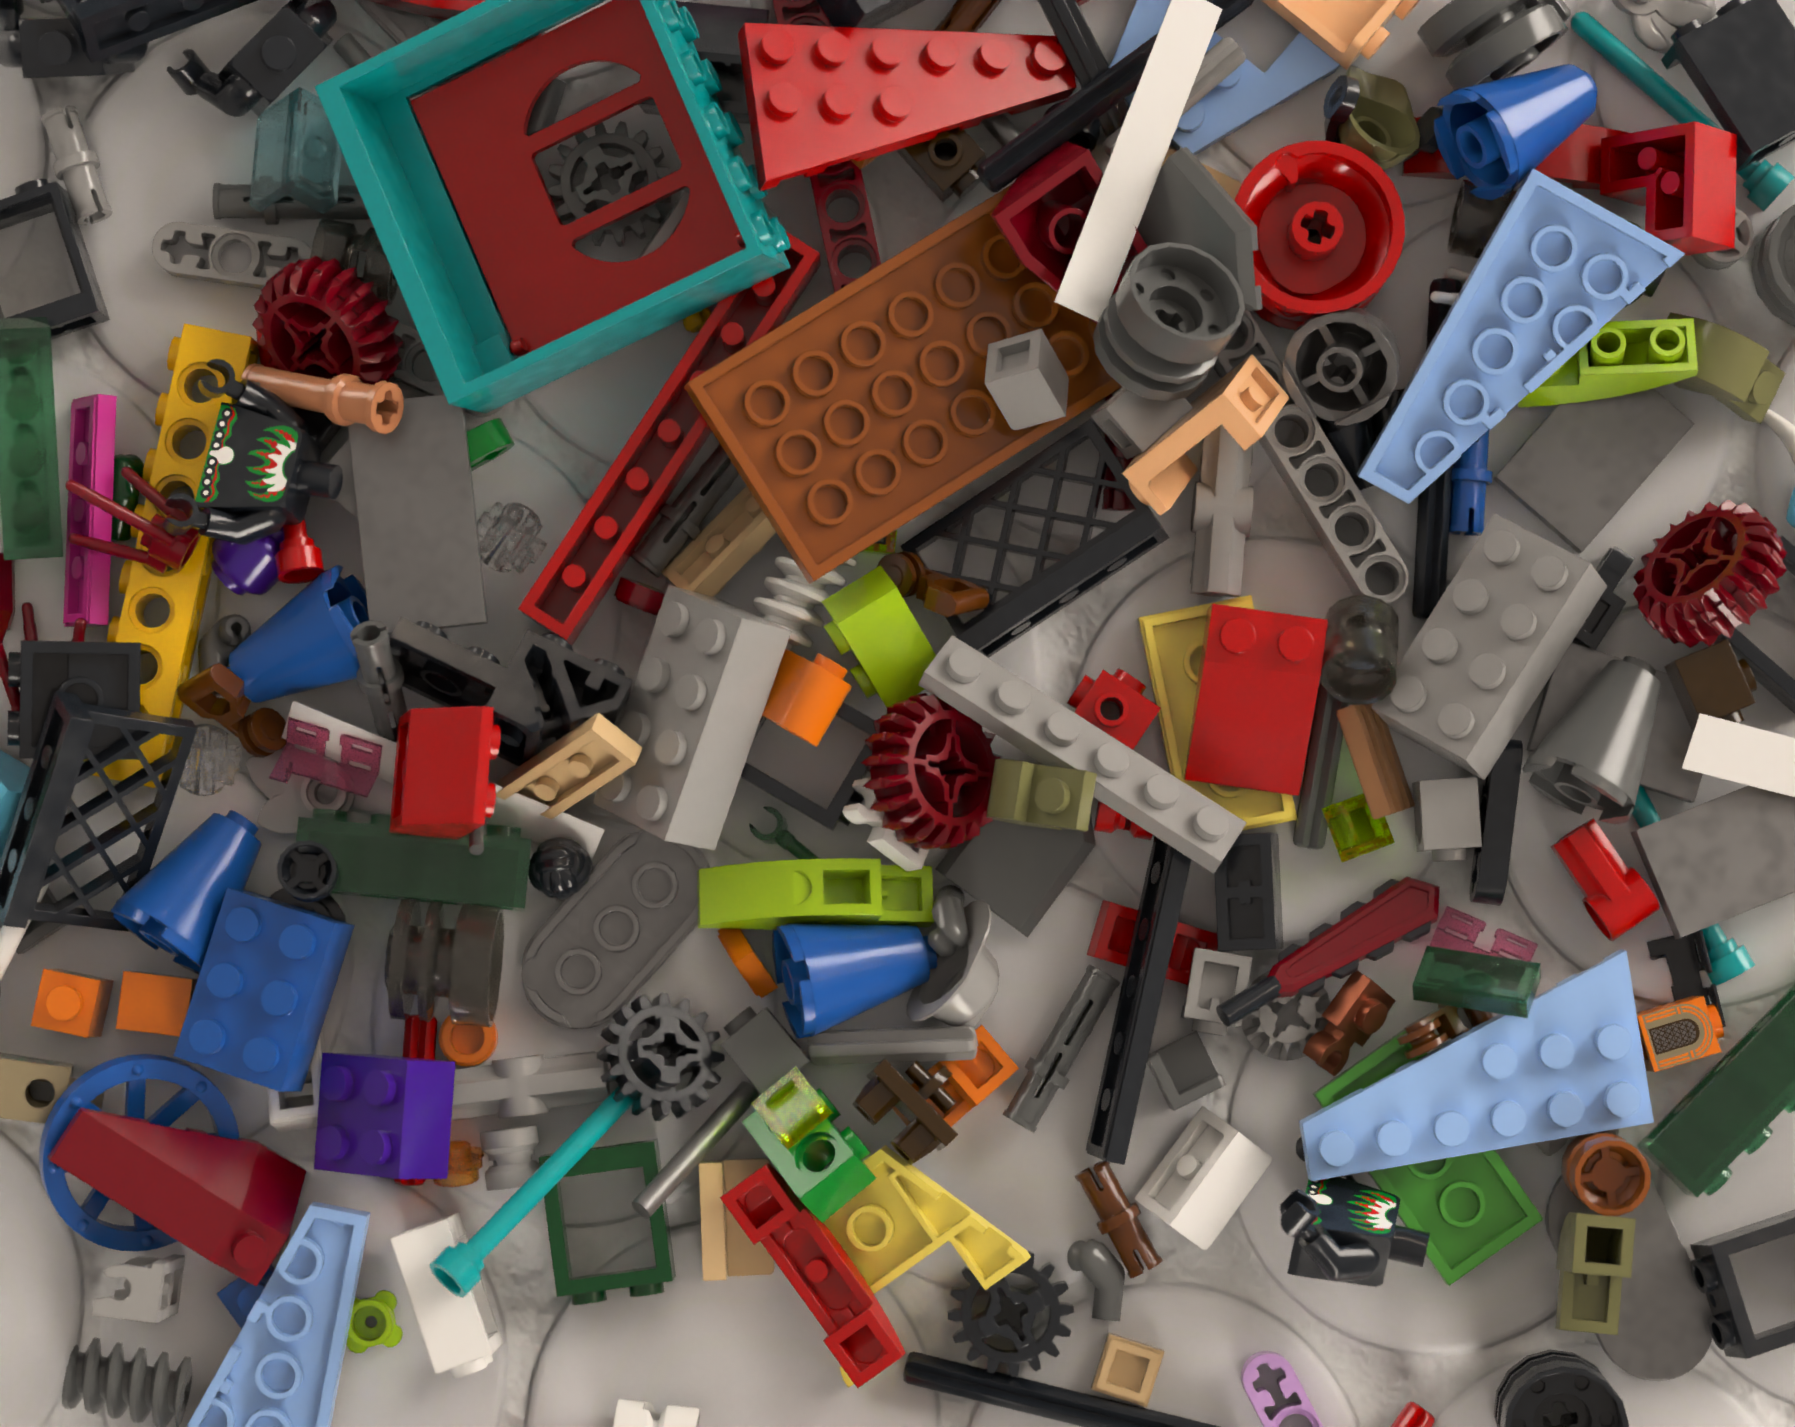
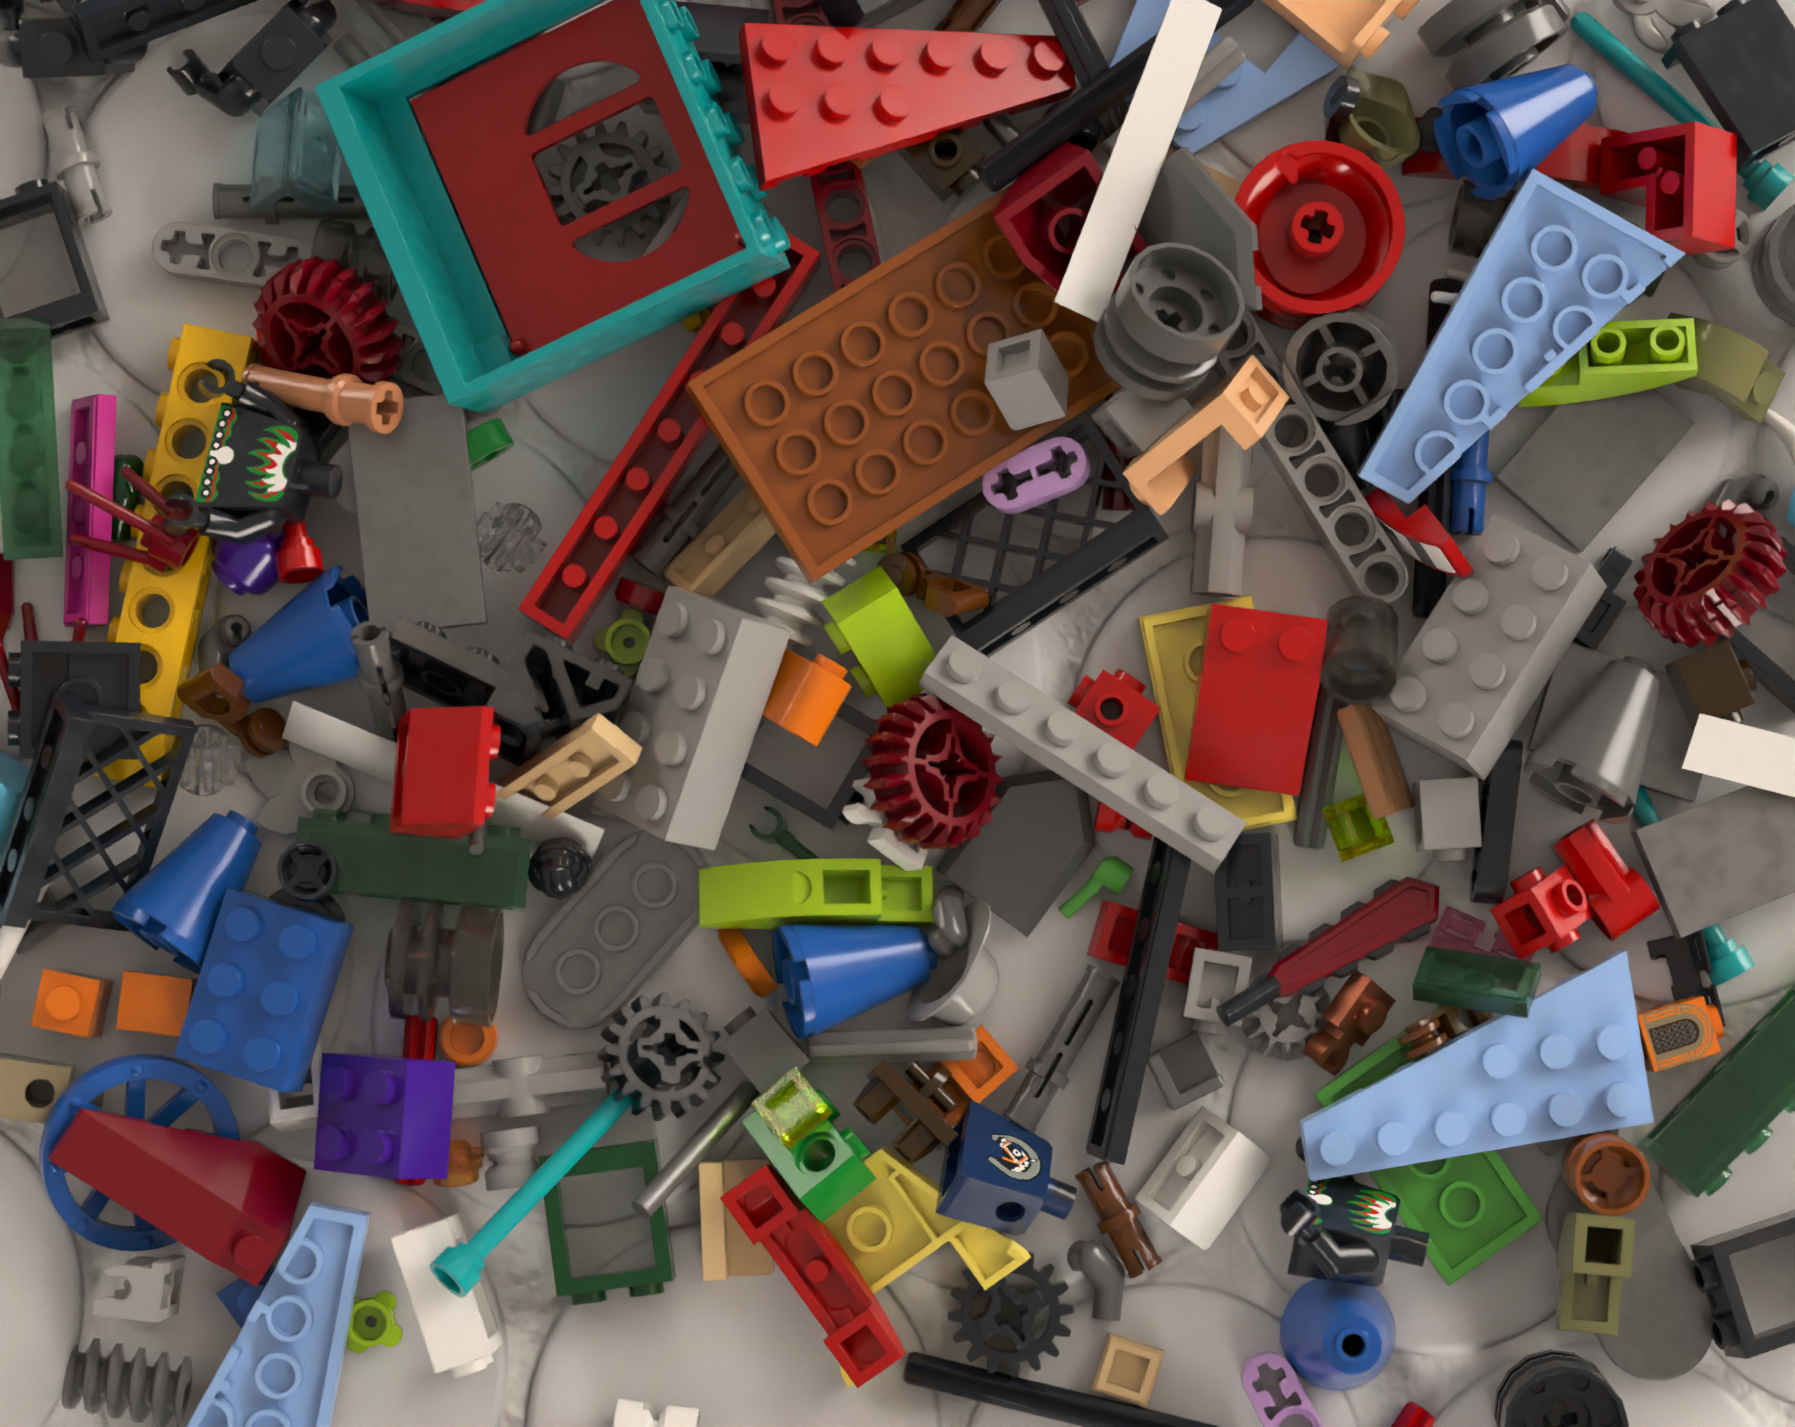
(329, 773): clear pink piece -> none
(612, 641): none -> lime plate
(999, 1174): none -> dark blue torso
(1040, 488): none -> lavender beam
(1041, 795): olive brick -> none
(1110, 873): none -> bright green hand
(1320, 1319): none -> blue cone
(1419, 535): none -> red slope
(1542, 911): none -> red brick
(1750, 489): none -> dark grey arm

